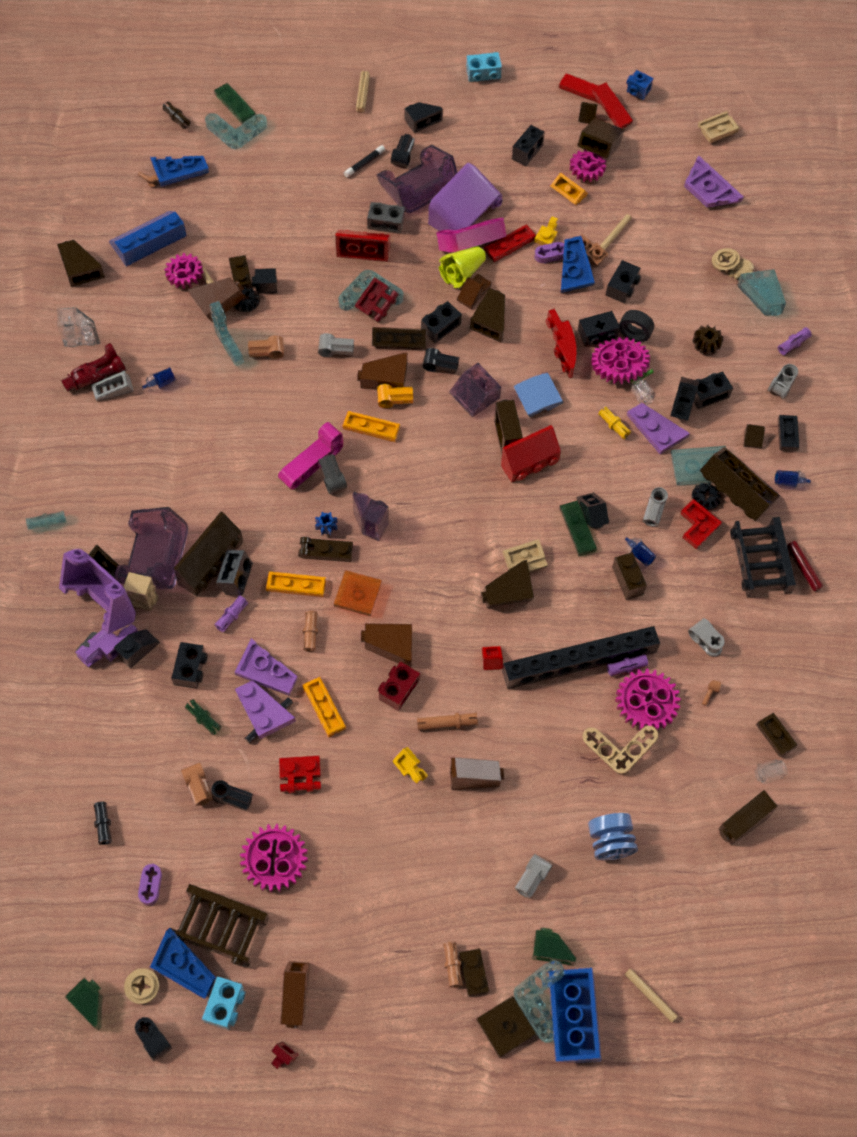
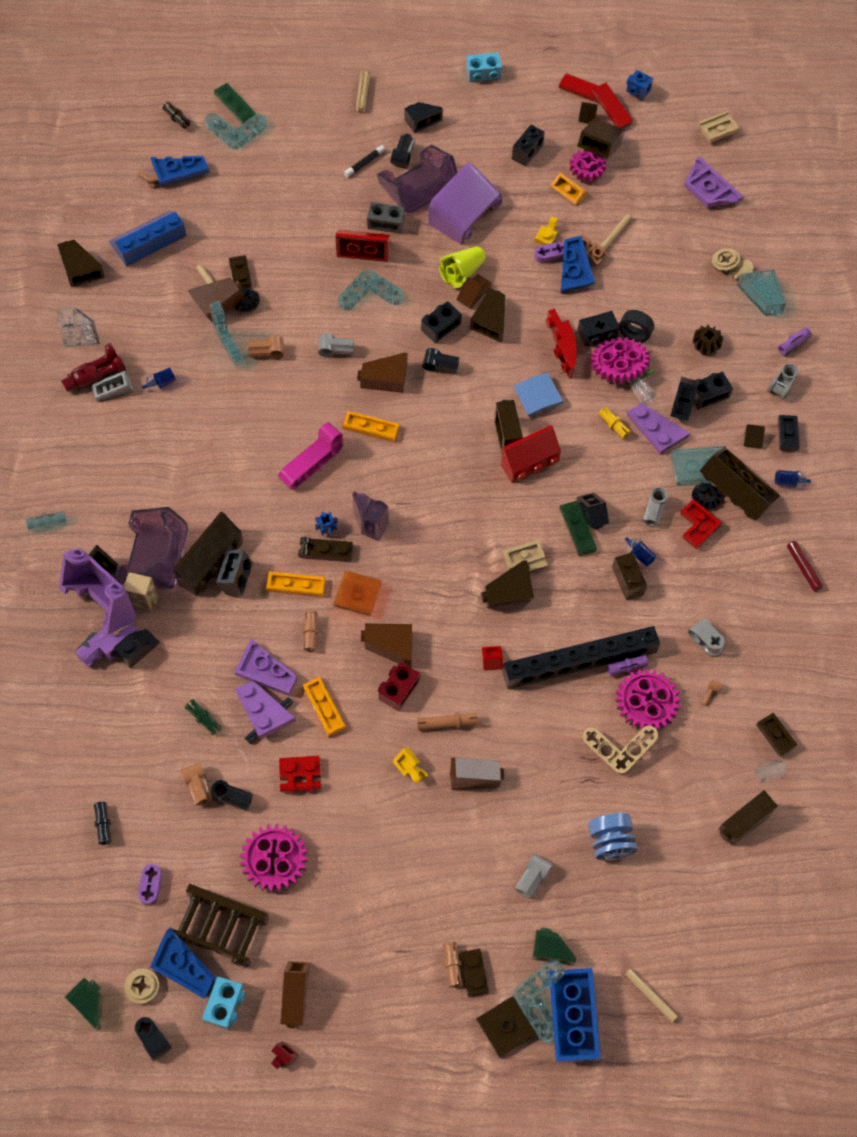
(183, 270): dark pink gear -> none
(184, 665): black brick -> none
(231, 614): medium lavender pin -> none
(265, 280): black brick -> none
(334, 479): dark grey piece -> none
(372, 297): dark red plate -> none
(389, 396): light orange piece -> none
(398, 337): dark brown plate -> none
(471, 236): dark pink beam -> none
(476, 390): clear purple slope -> none
(510, 243): red tile -> none
(623, 281): black brick -> none
(777, 546): black fence -> none

